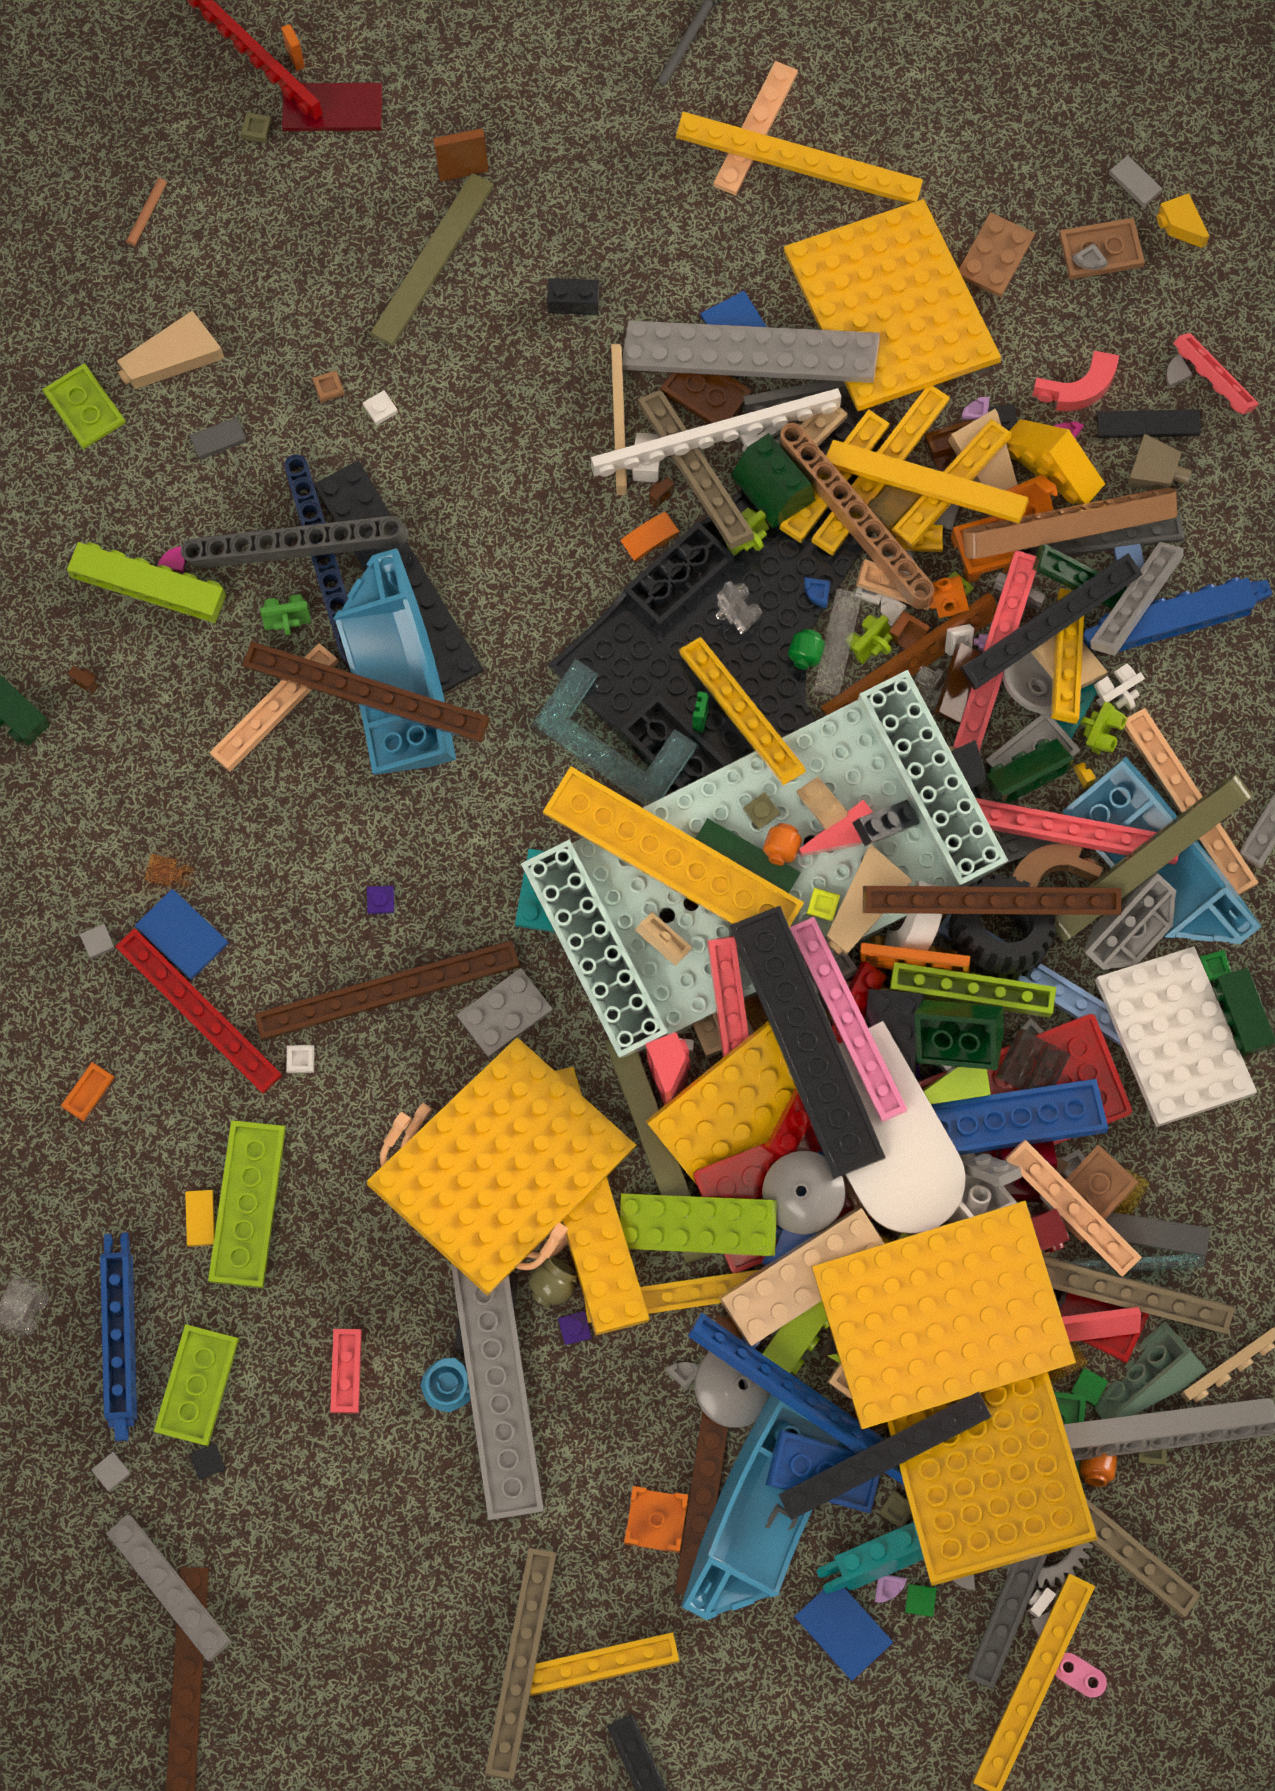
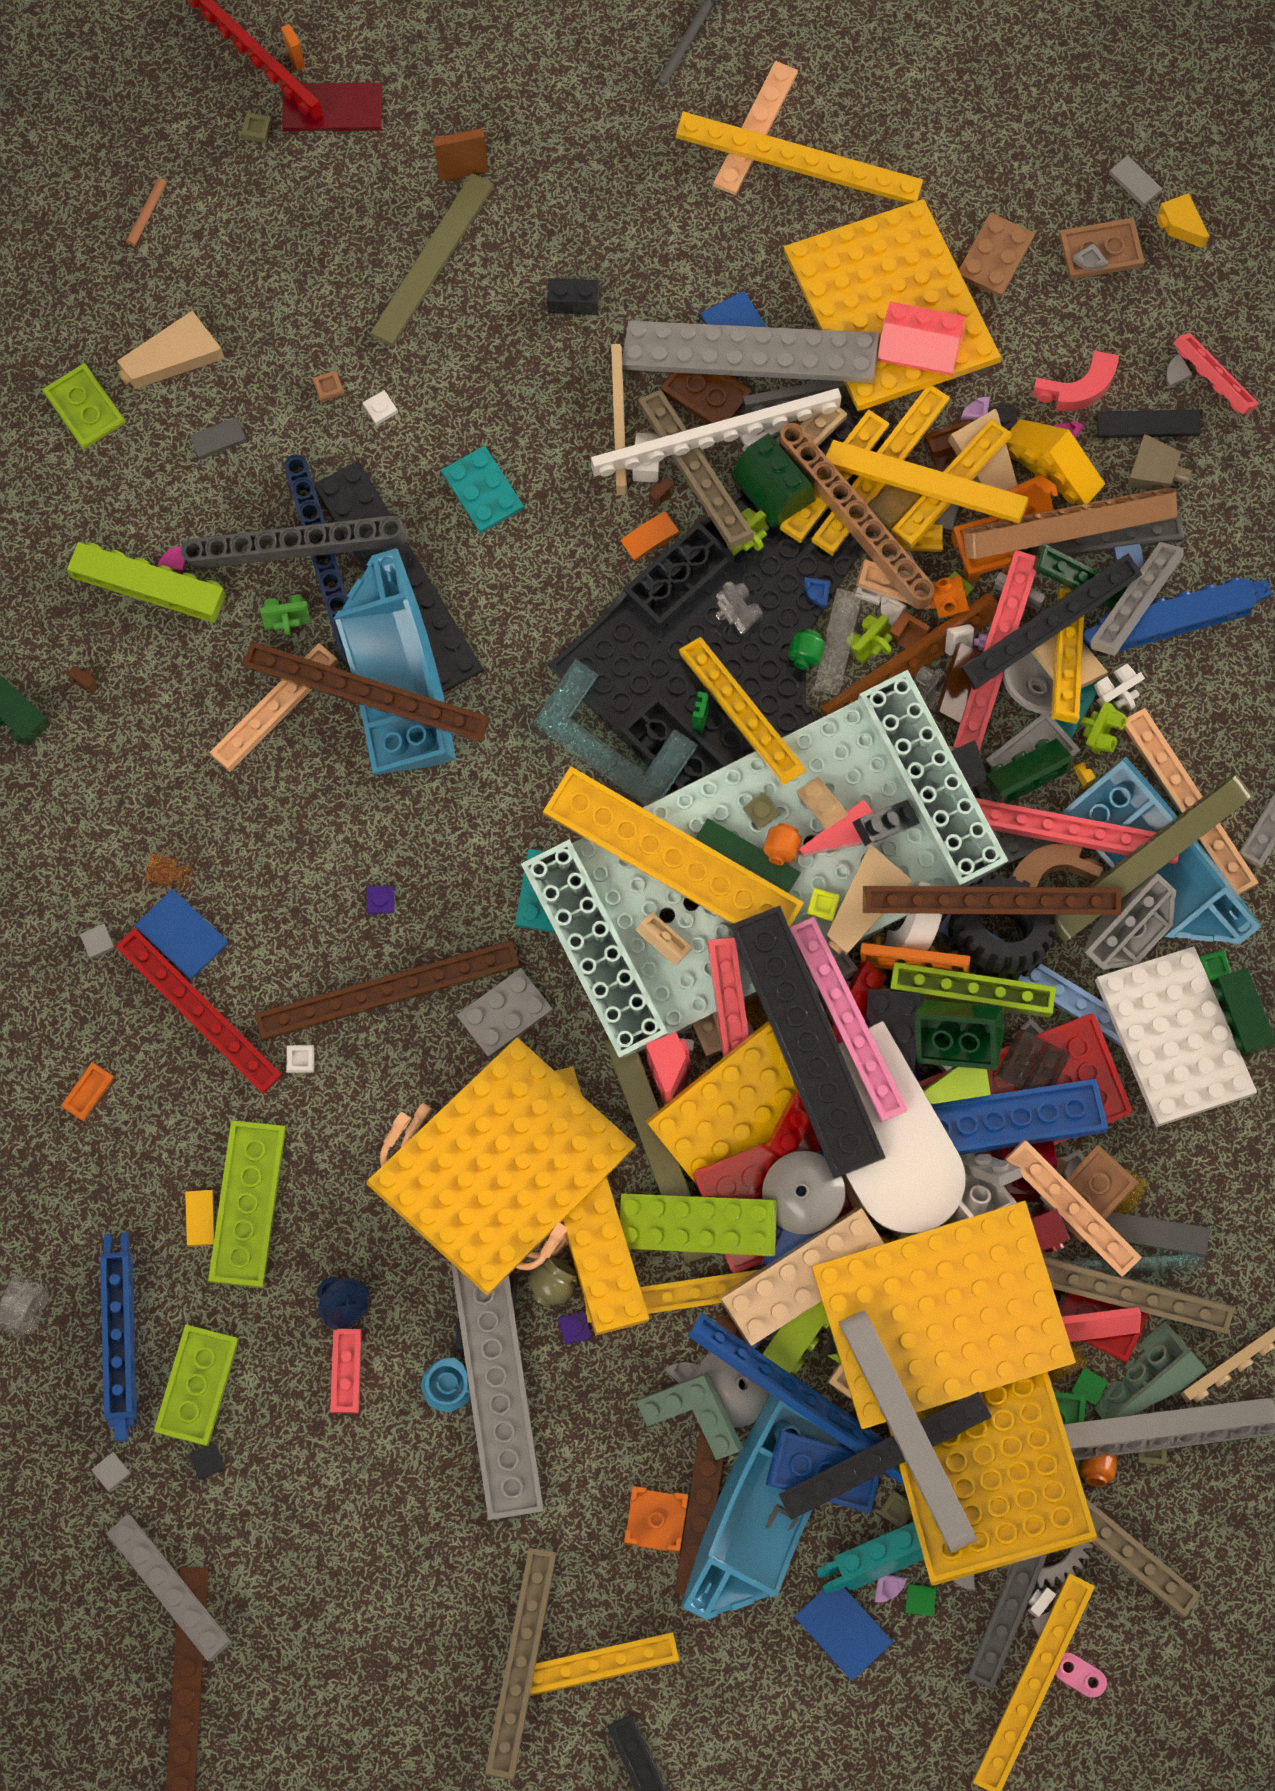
(342, 1301): none -> dark blue tile
(482, 489): none -> teal plate
(701, 1397): none -> sand green plate
(907, 1431): none -> light grey beam
(921, 338): none -> coral slope

